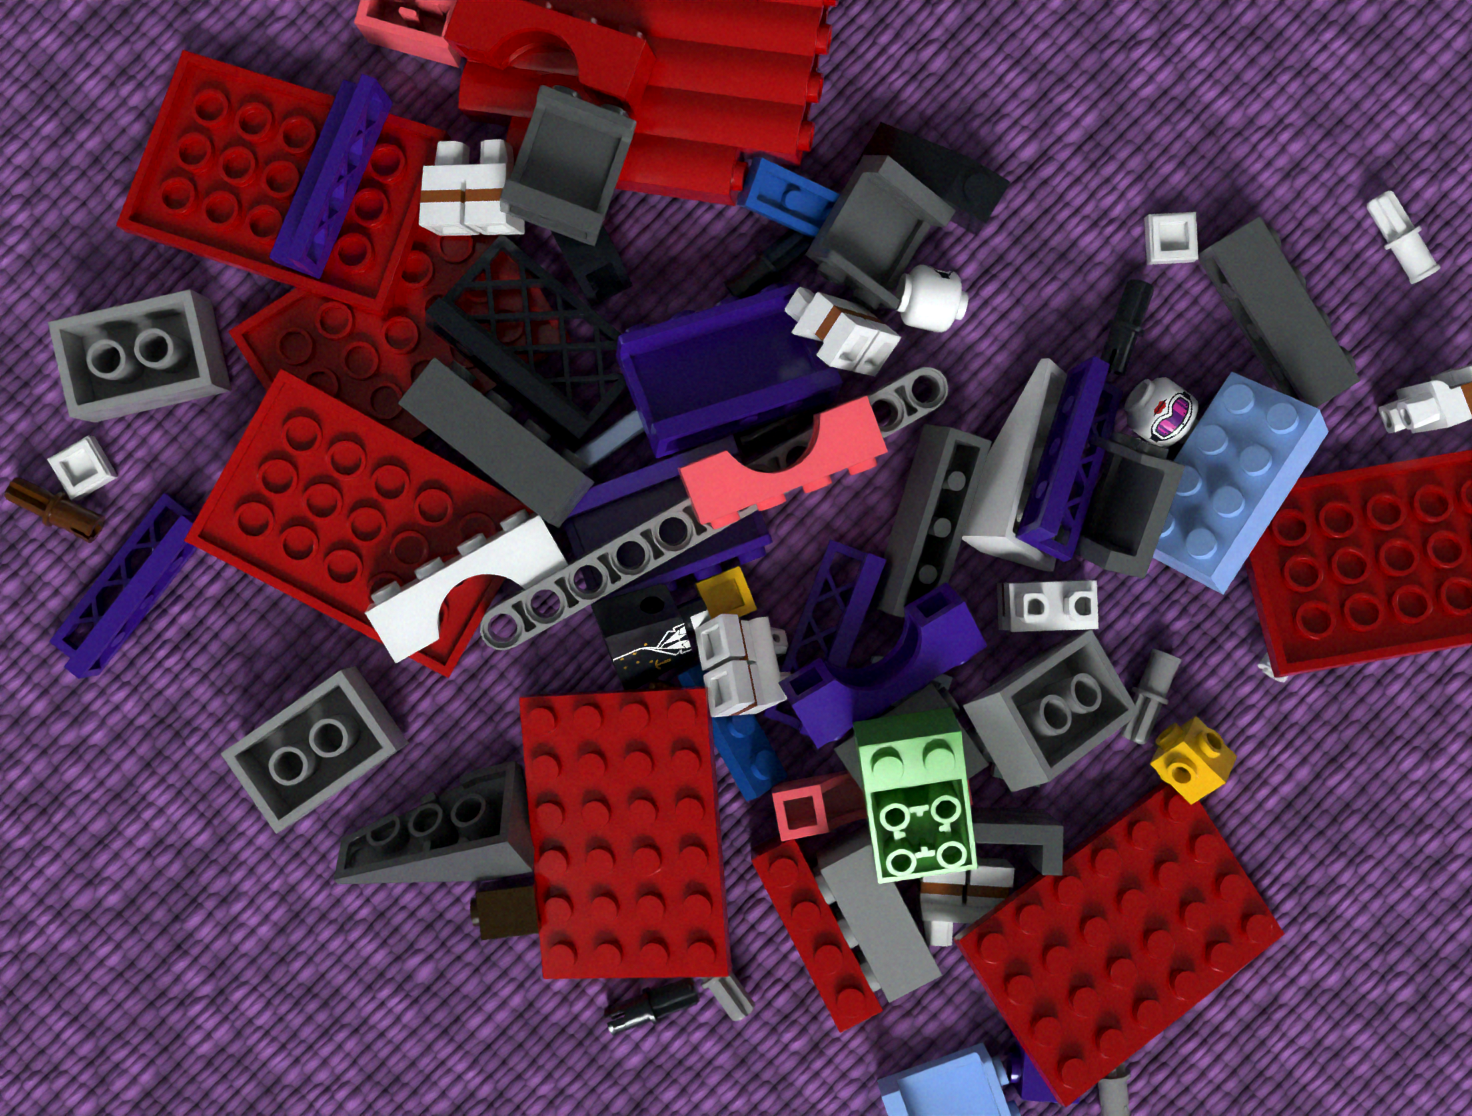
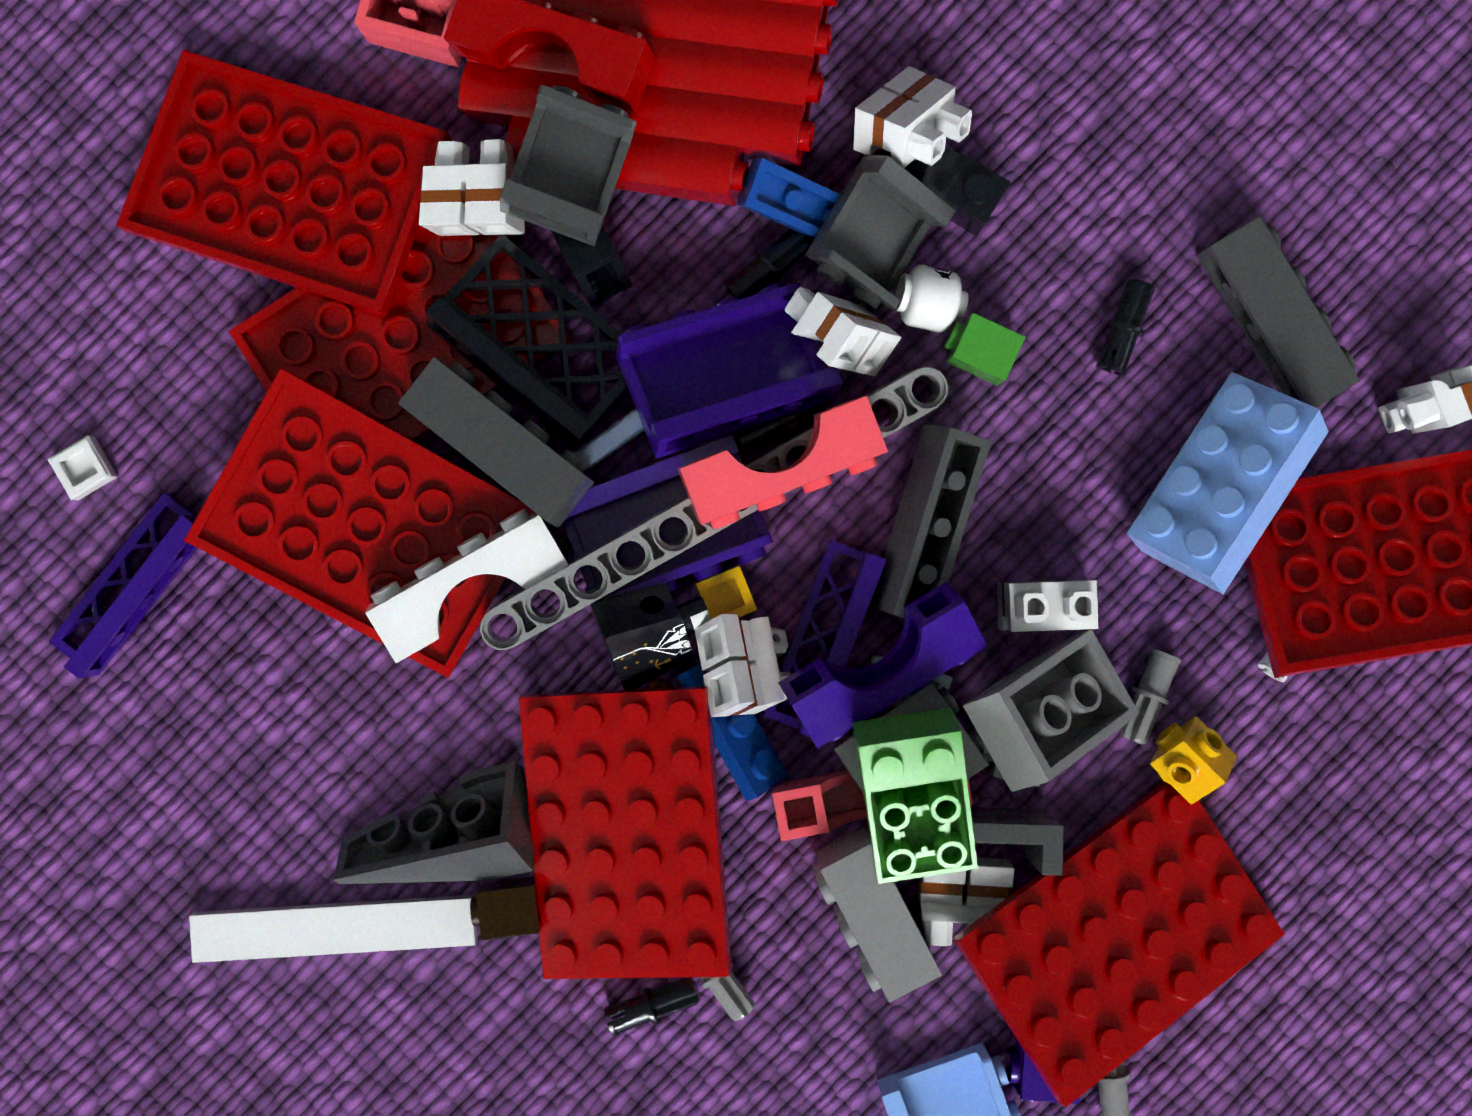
(55, 509): reddish brown axle -> none
(139, 356): light grey brick -> none
(314, 748): light grey brick -> none
(332, 176): dark purple fence -> none
(332, 928): none -> white tile
(815, 931): red arch -> none
(911, 119): none -> white hips
(983, 348): none -> bright green brick
(1011, 471): white wedge -> none
(1061, 460): dark purple fence -> none
(1128, 505): dark grey panel -> none
(1161, 412): white head -> none
(1171, 238): white tile -> none
(1402, 237): white axle -> none

